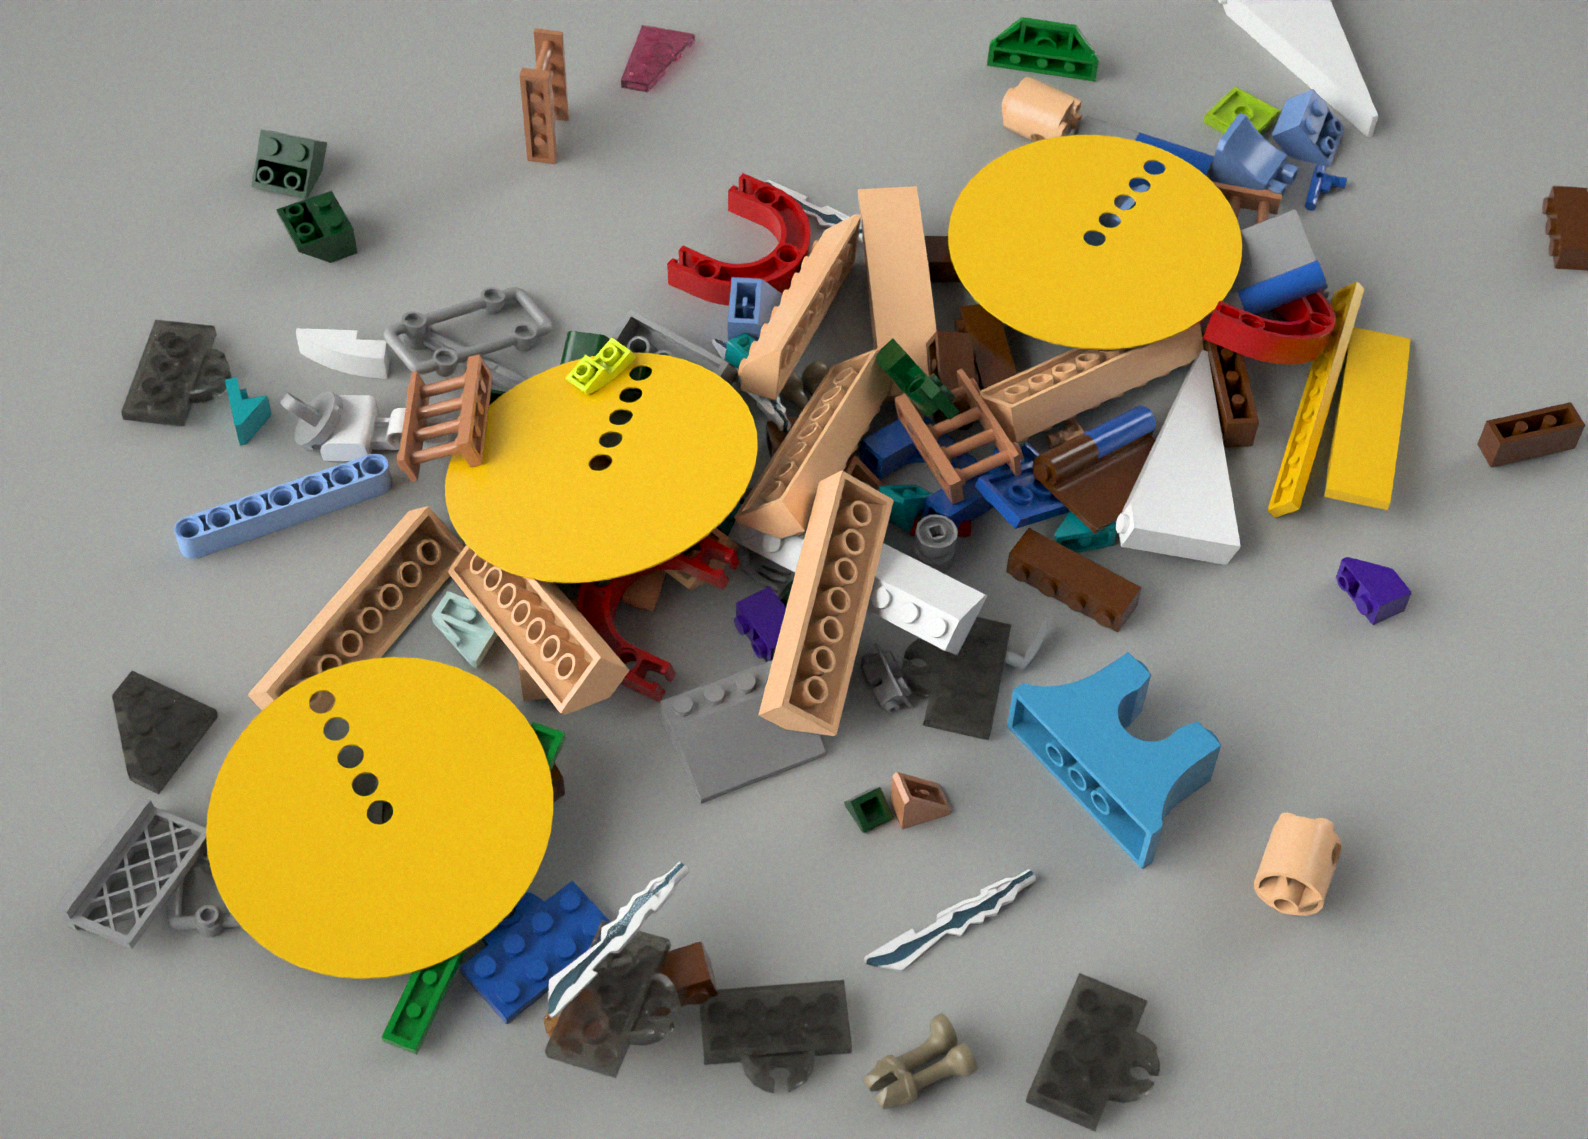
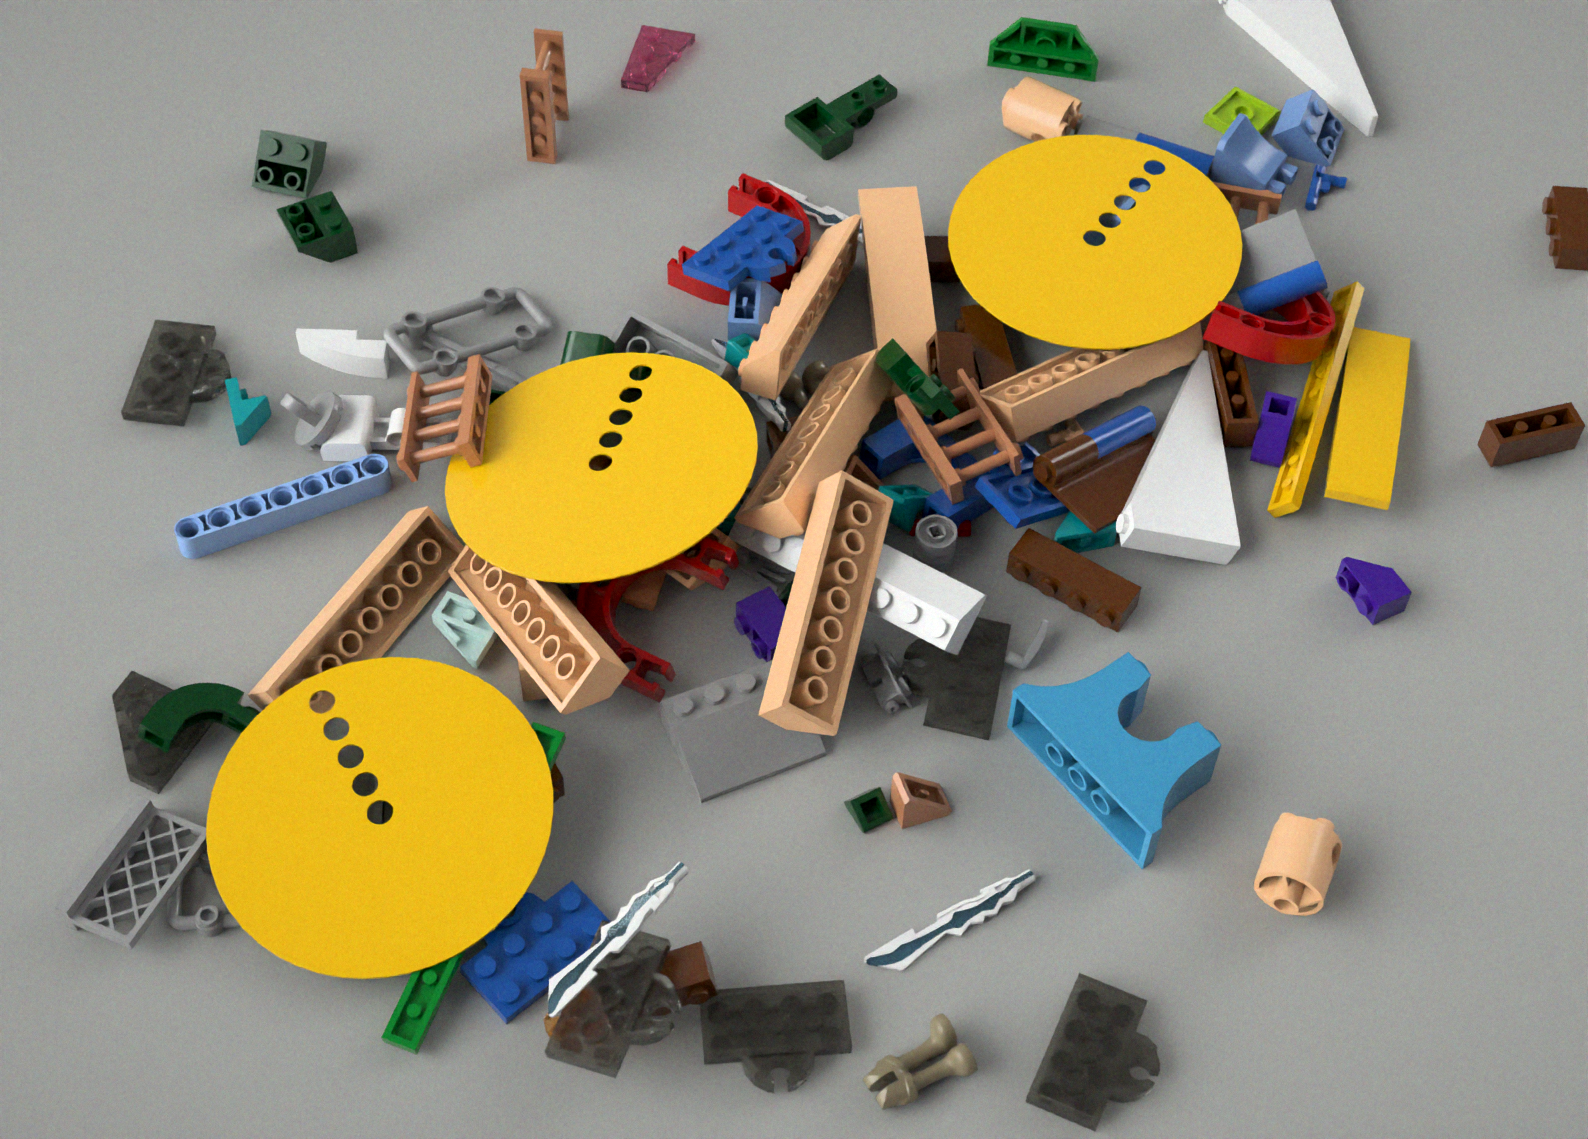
(191, 706): none -> dark green arch
(597, 372): neon yellow slope -> none
(747, 248): none -> blue plate
(828, 127): none -> dark green plate
(1273, 429): none -> dark purple slope

